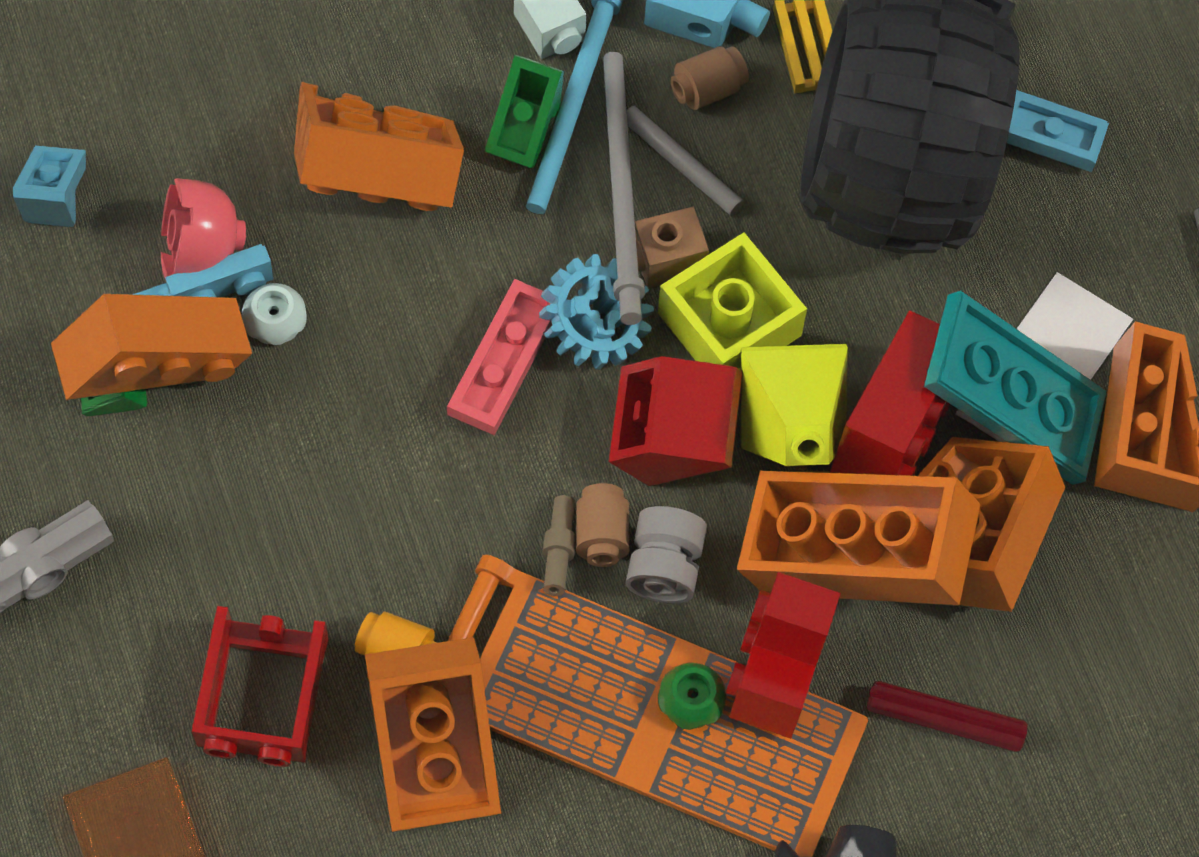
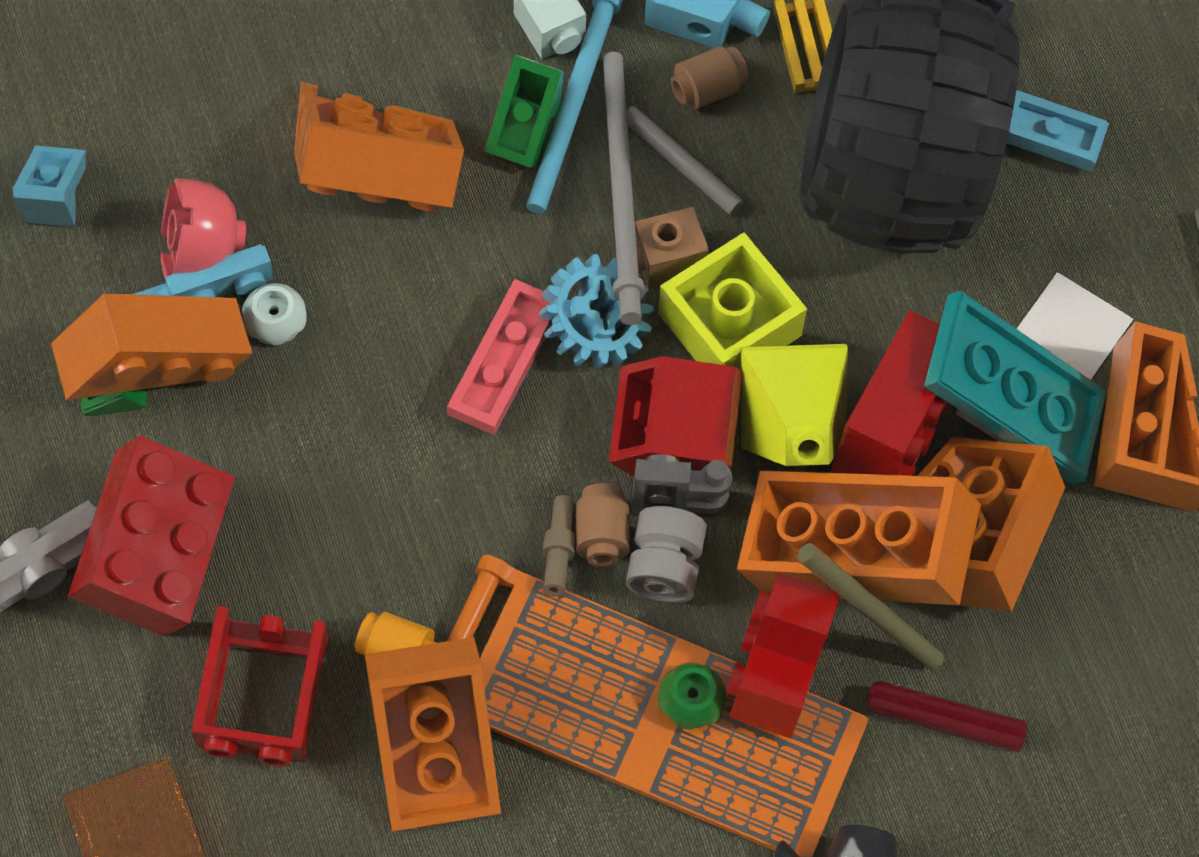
(152, 536): none -> red brick
(672, 483): none -> flat silver plate
(870, 606): none -> olive bar

